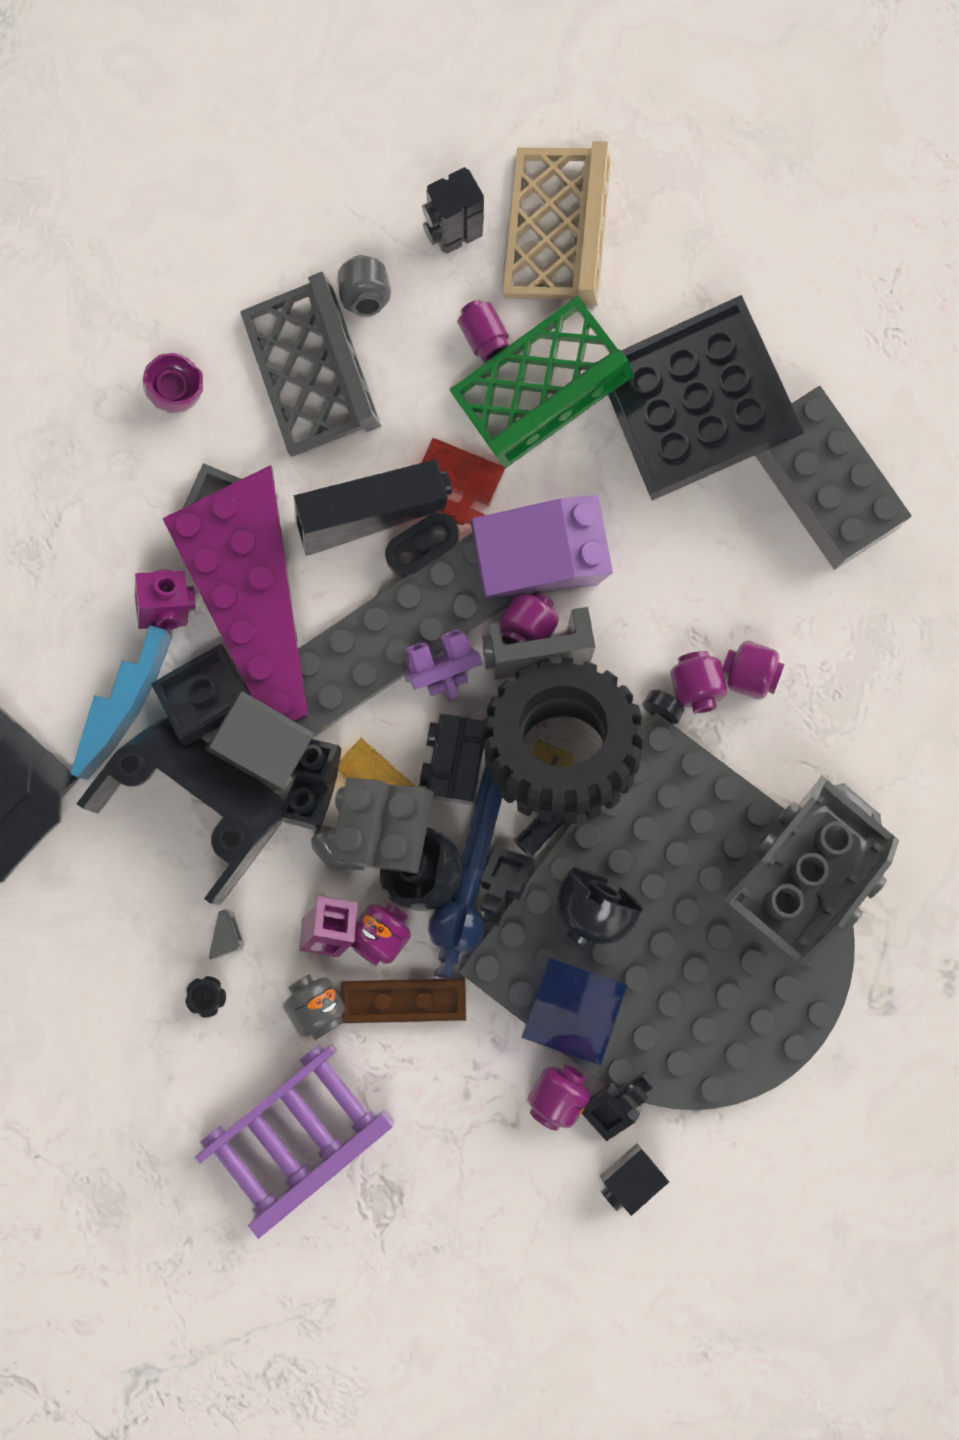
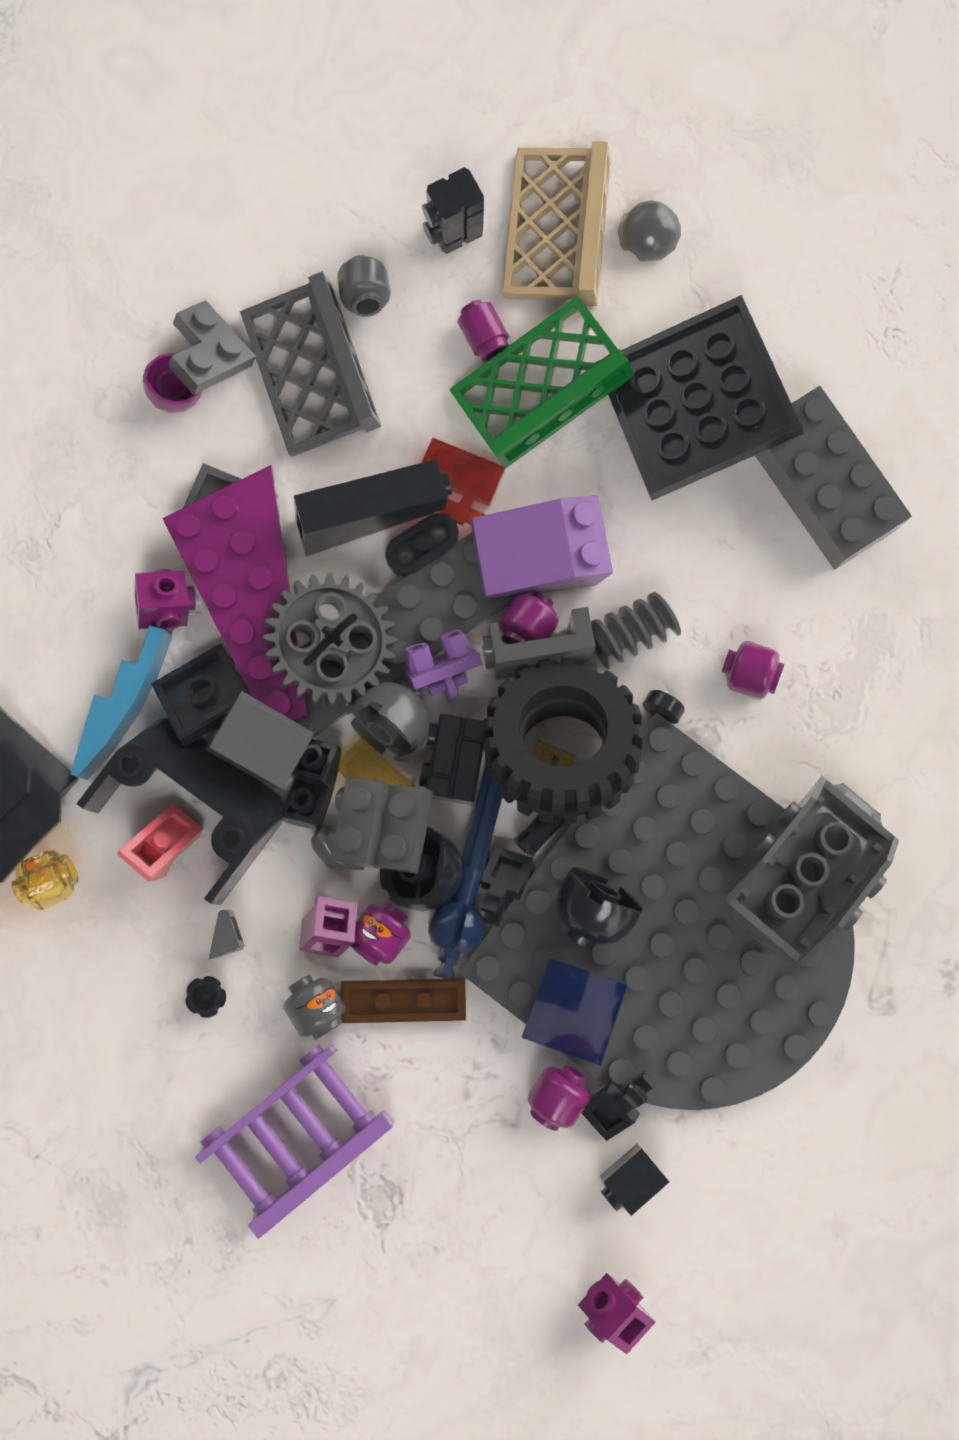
(45, 879): none -> clear yellow head
(160, 843): none -> coral slope
(214, 351): none -> plate
(303, 615): none -> dark grey gear
(391, 719): none -> dark grey cylinder
(616, 1313): none -> magenta brick
(632, 627): none -> dark grey piece
(649, 231): none -> dark grey hair
(699, 681): magenta head -> none

